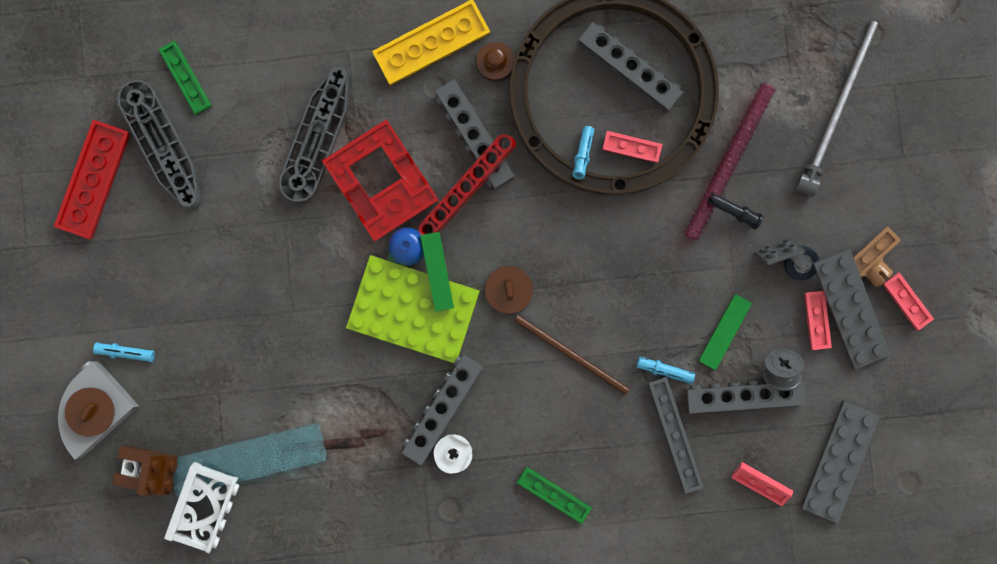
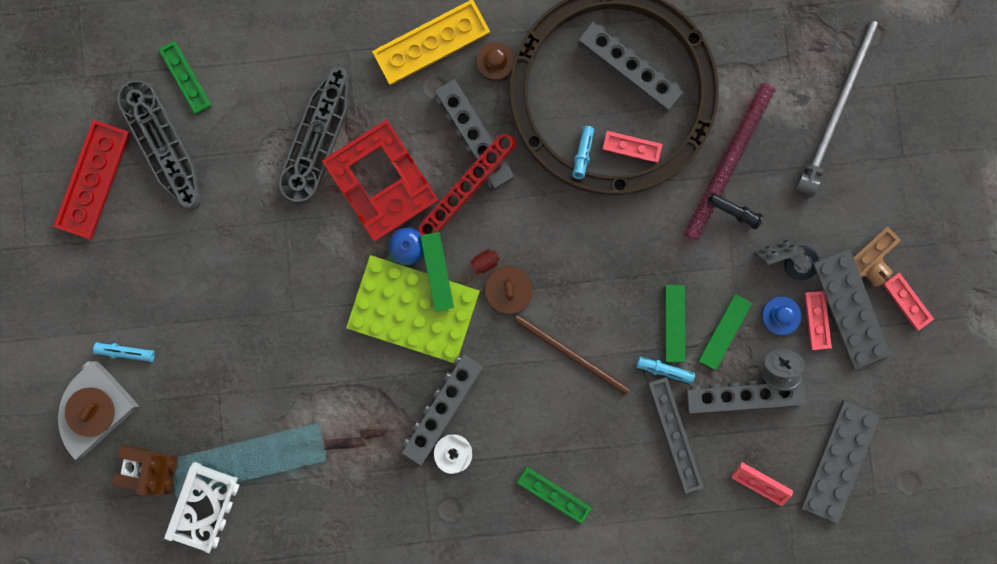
(485, 261): none -> clear red brick
(674, 323): none -> green tile
(781, 315): none -> blue plate

